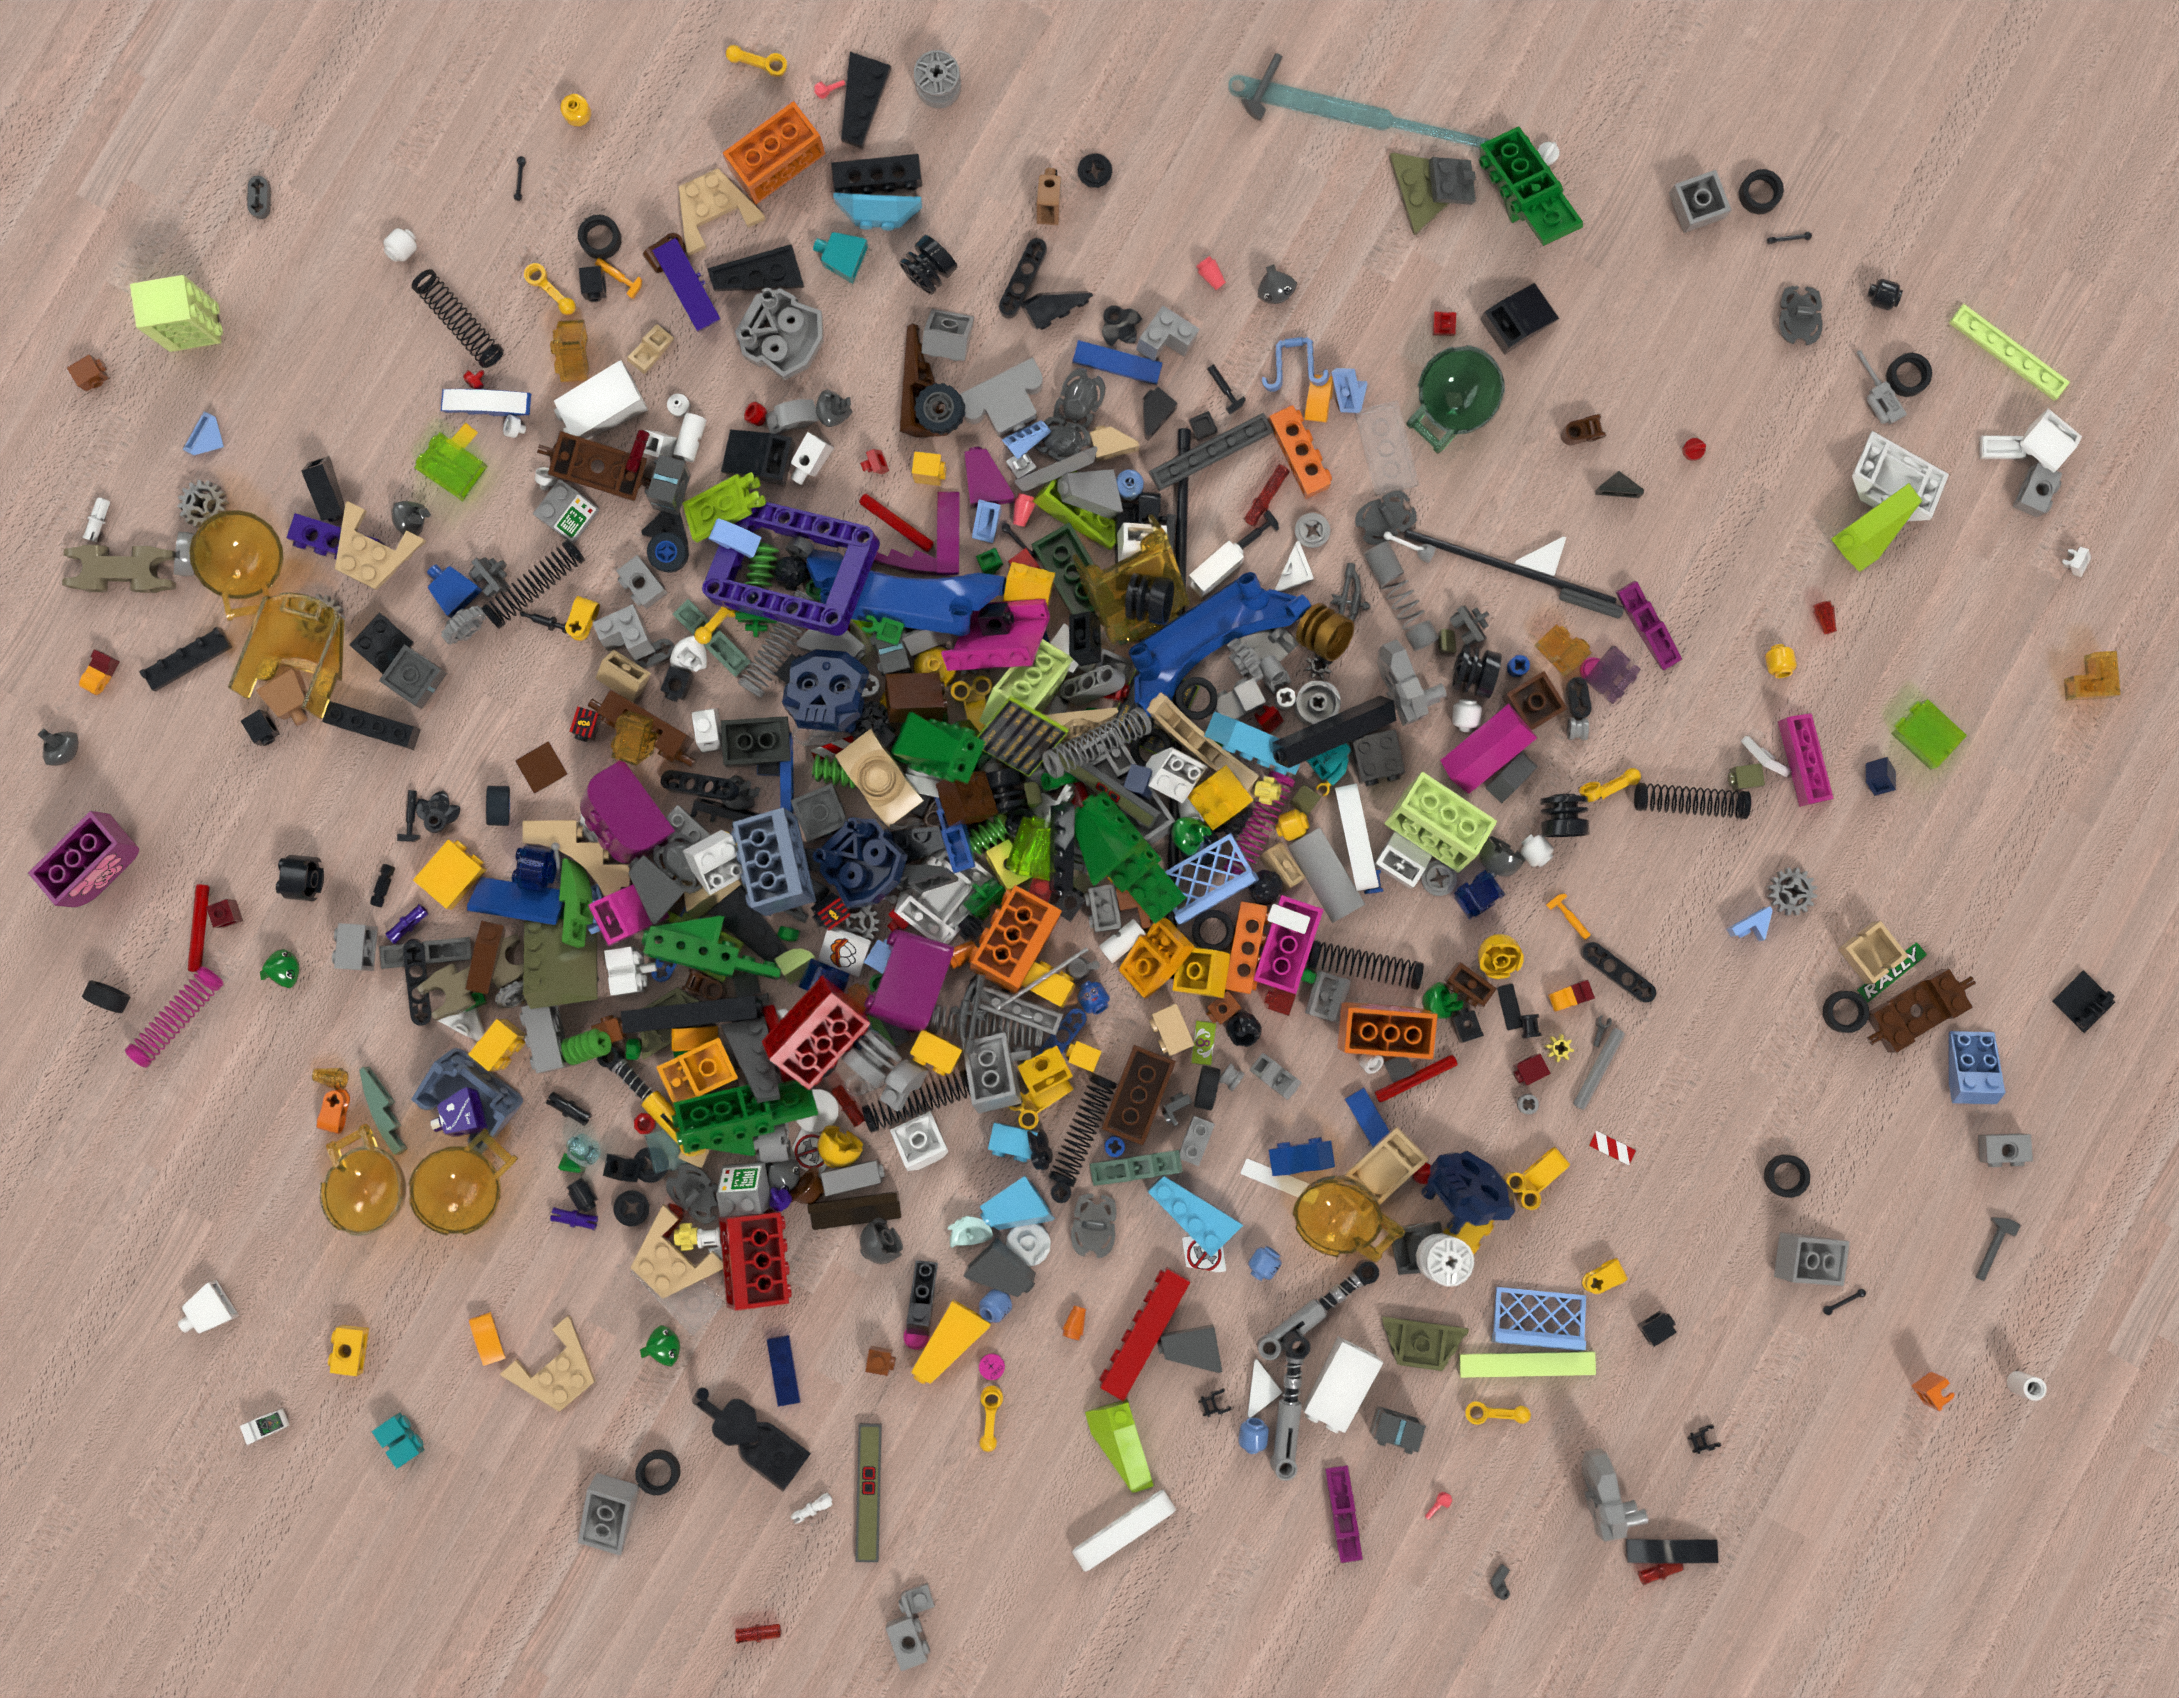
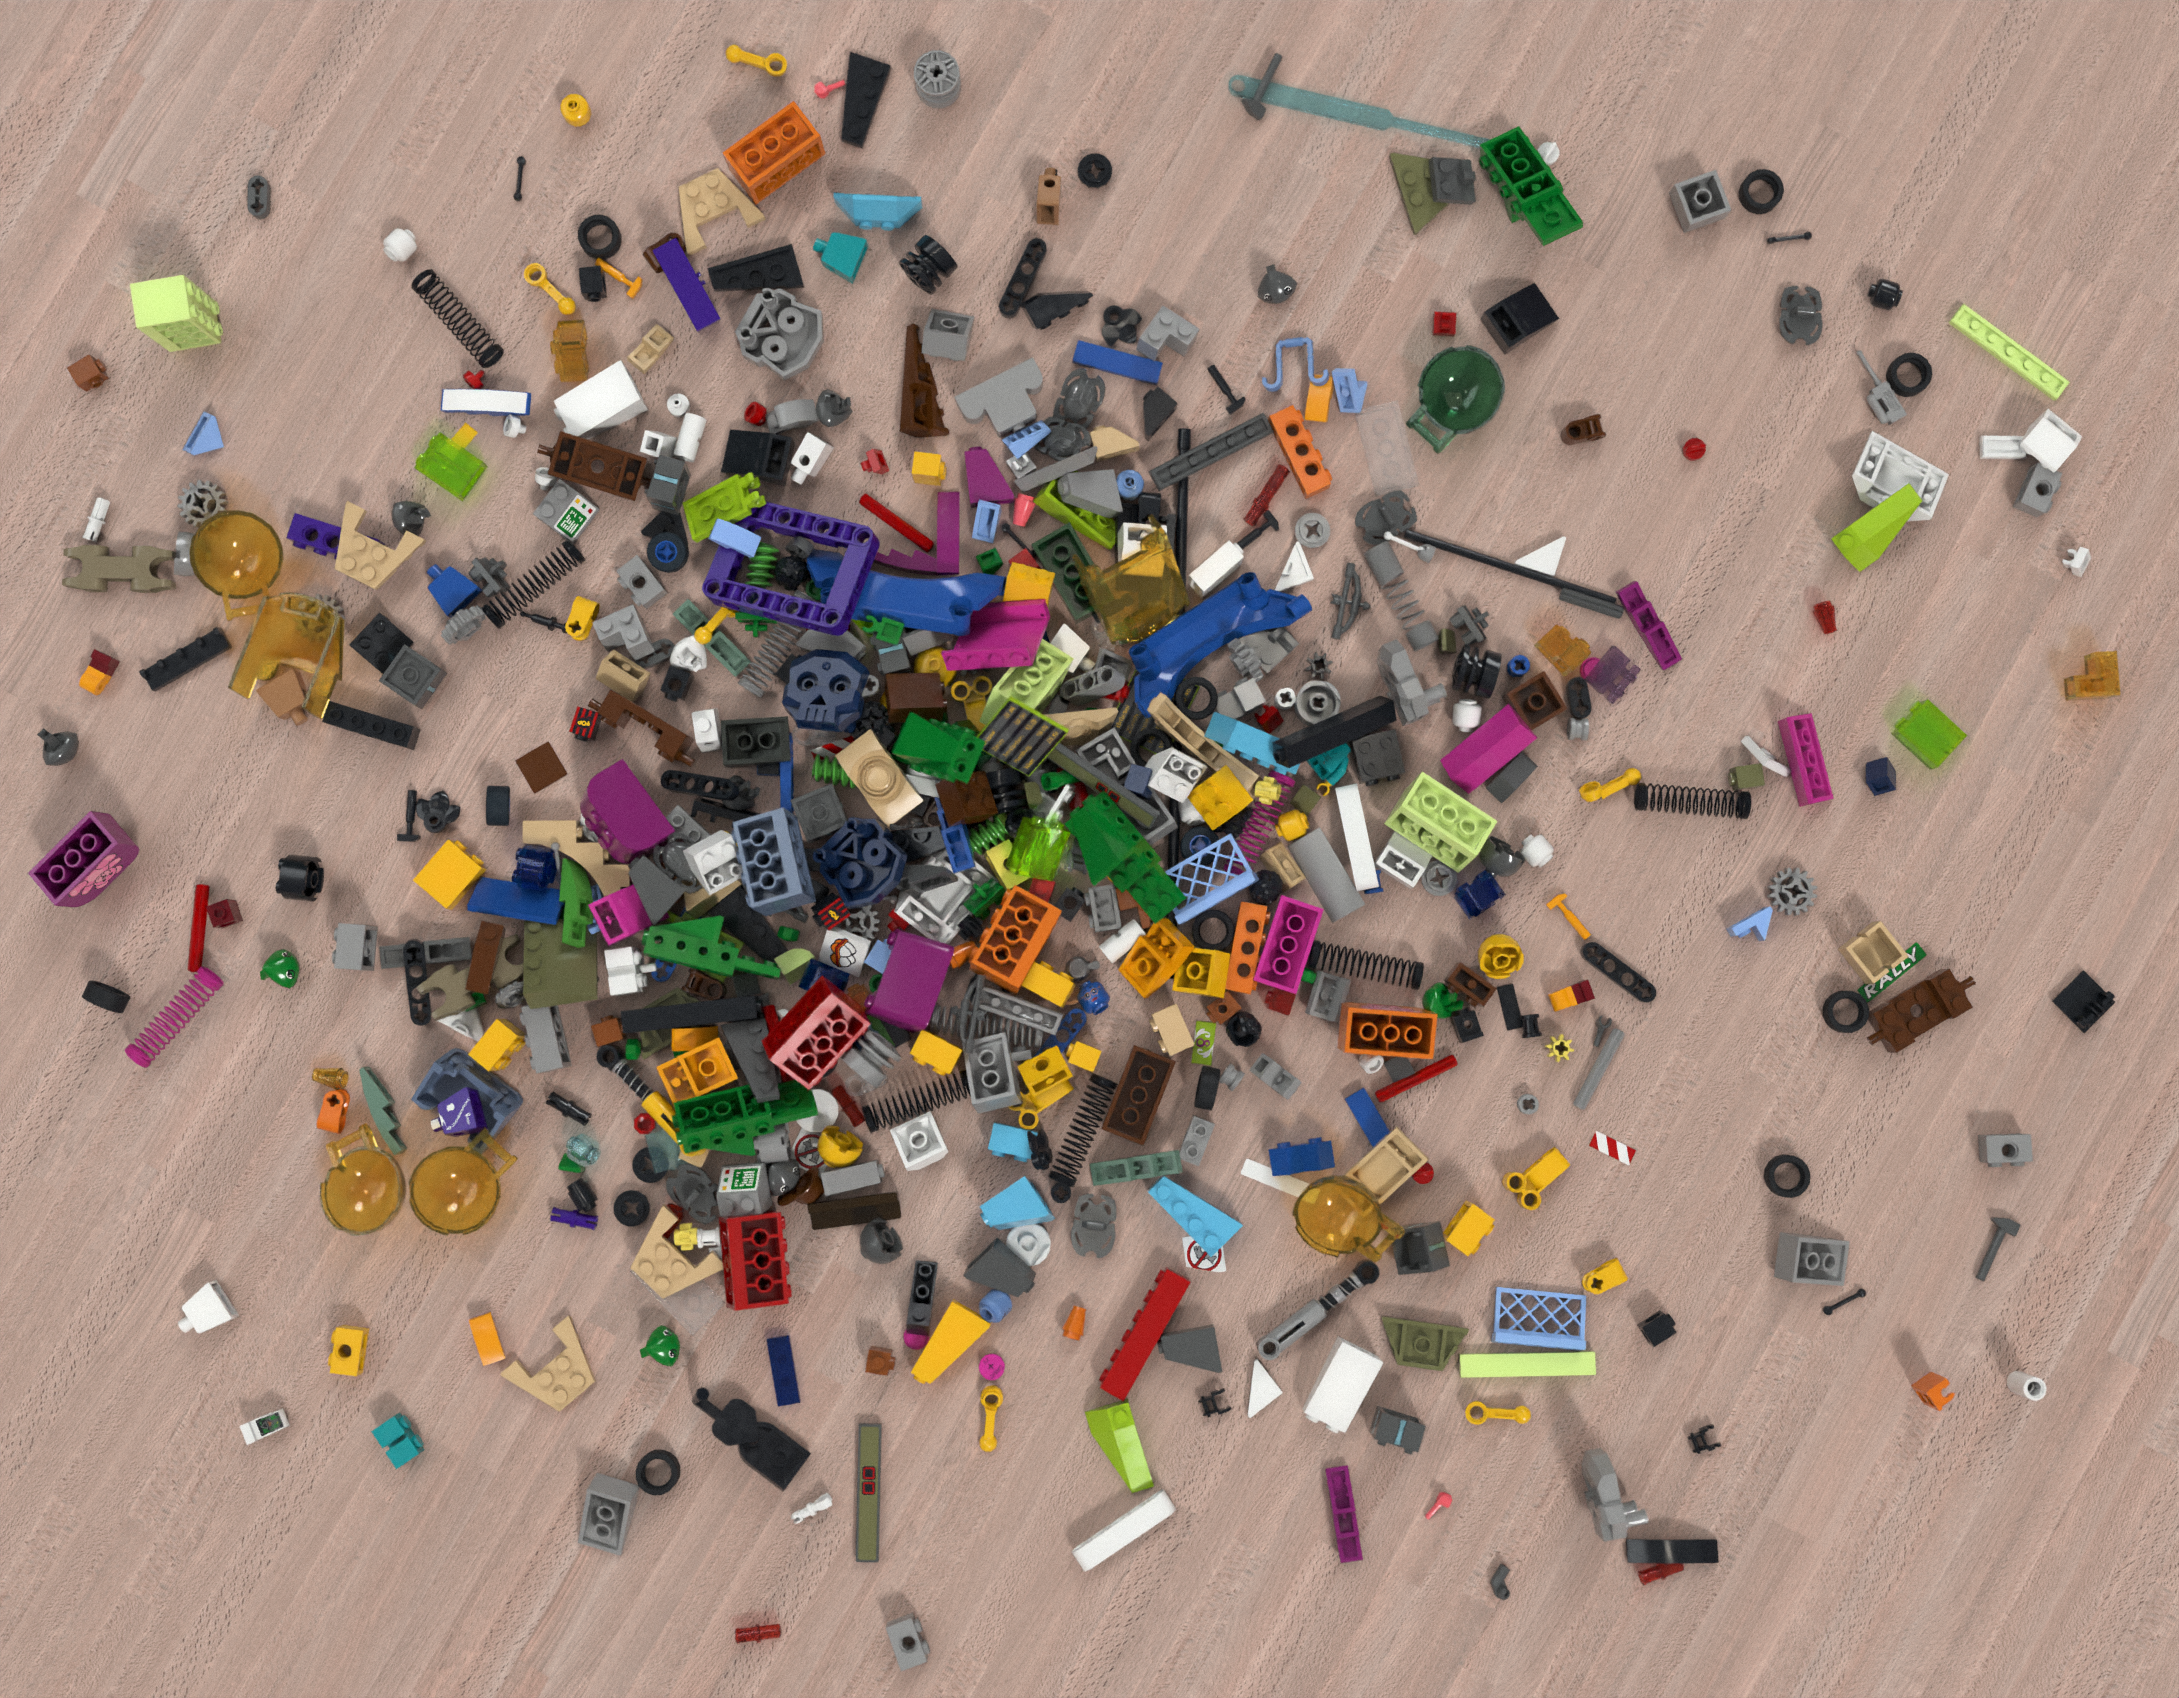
(260, 728): black brick -> none
(324, 488): black slope -> none
(382, 885): black axle -> none
(406, 923): dark purple pin -> none
(585, 1046): bright green piece -> none
(622, 1167): black brick -> none
(633, 738): clear yellow brick -> none
(637, 451): dark red axle -> none
(780, 1199): dark purple tile -> none
(886, 166): black brick -> none
(901, 1081): light grey brick -> none
(916, 1600): light grey bracket -> none
(949, 418): black wheel -> none
(969, 1232): light aqua hat -> none
(995, 619): black brick -> none
(1045, 976): light grey piece -> none
(1055, 758): light grey piece -> none
(1062, 848): black hinge -> none
(1084, 638): black brick -> none
(1110, 1141): blue bush -> none
(1145, 597): black wheel -> none
(1178, 1101): dark grey bracket -> none
(1188, 834): green piece -> none
(1203, 425): black tile -> none
(1211, 273): coral cone -> none
(1253, 1435): medium blue head -> none
(1264, 1263): medium blue head -> none
(1274, 673): light grey piece -> none
(1288, 918): white sticker -> none
(1289, 1408): piece -> none
(1325, 632): pearl gold wheel -> none
(1434, 1253): white wheel -> none
(1469, 1190): dark blue brick -> none
(1530, 1069): dark red brick -> none
(1564, 816): black wheel -> none
(1620, 486): pearl dark grey slope -> none
(1780, 661): yellow head -> none
(1974, 1068): medium blue slope -> none

